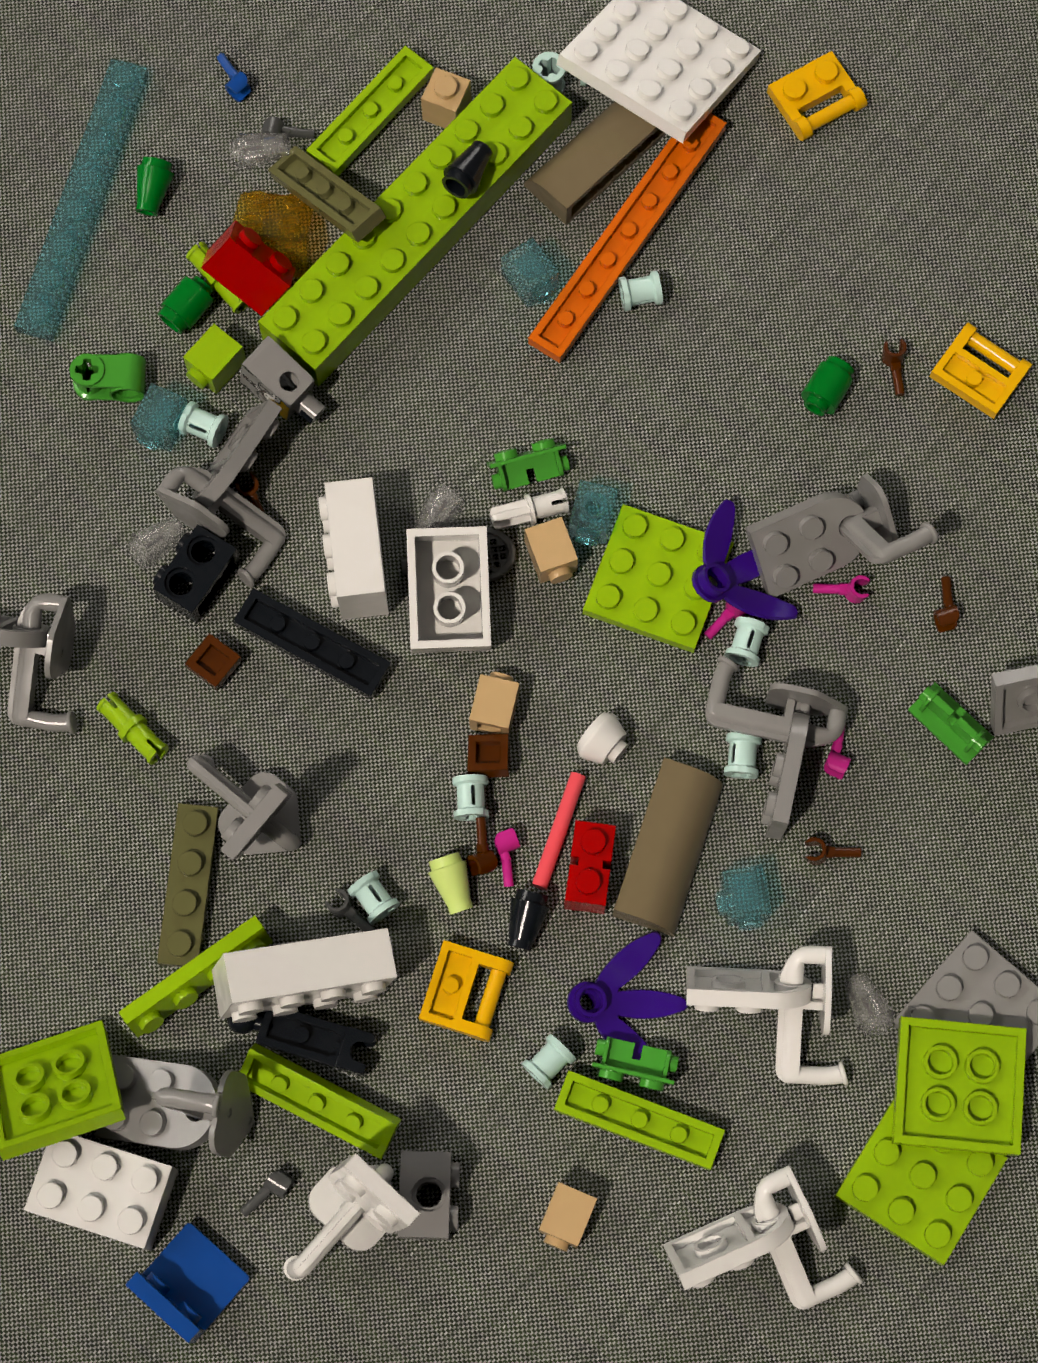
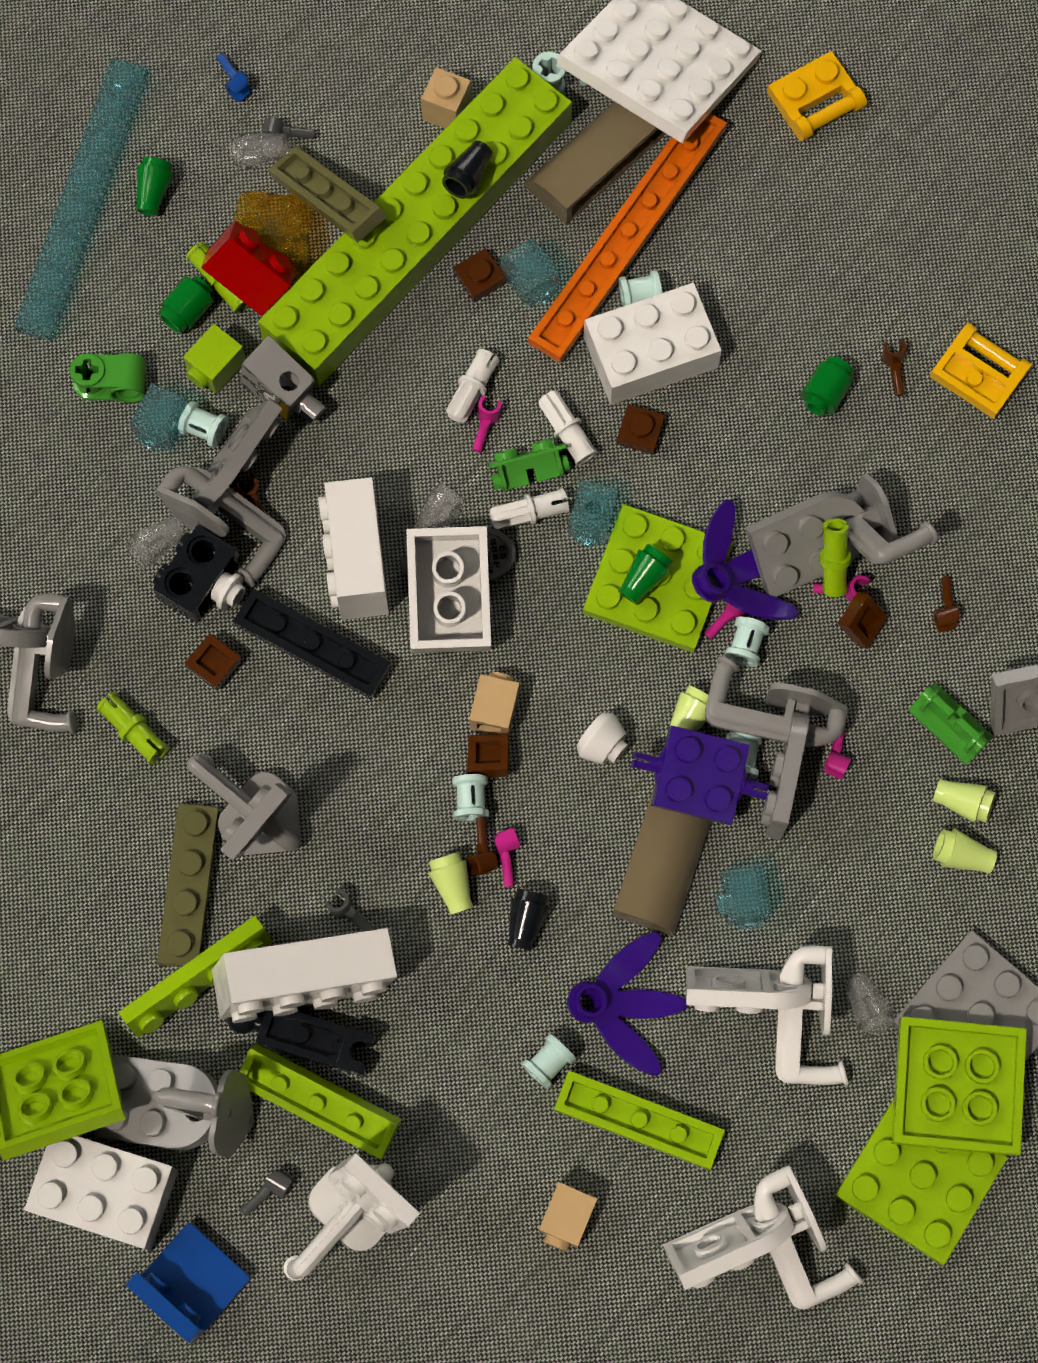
(228, 591): none -> white plate
(371, 111): lime plate -> none
(373, 897): light aqua bush -> none
(426, 1168): light grey brick -> none
(452, 987): yellow plate -> none
(472, 386): none -> white axle
(479, 275): none -> reddish brown plate
(486, 419): none -> dark pink hand
(551, 551): tan brick -> none
(558, 831): coral bar -> none
(567, 427): none -> white axle
(589, 867): red piece -> none
(618, 1061): bright green hinge -> none
(640, 429): none -> reddish brown plate
(646, 572): none -> green cone
(652, 343): none -> white brick
(690, 710): none -> yellowish green cone
(700, 775): none -> dark purple plate
(830, 851): reddish brown hand -> none
(835, 557): none -> lime pin
(862, 620): none -> reddish brown plate
(962, 852): none -> yellowish green cone
(966, 799): none -> yellowish green cone

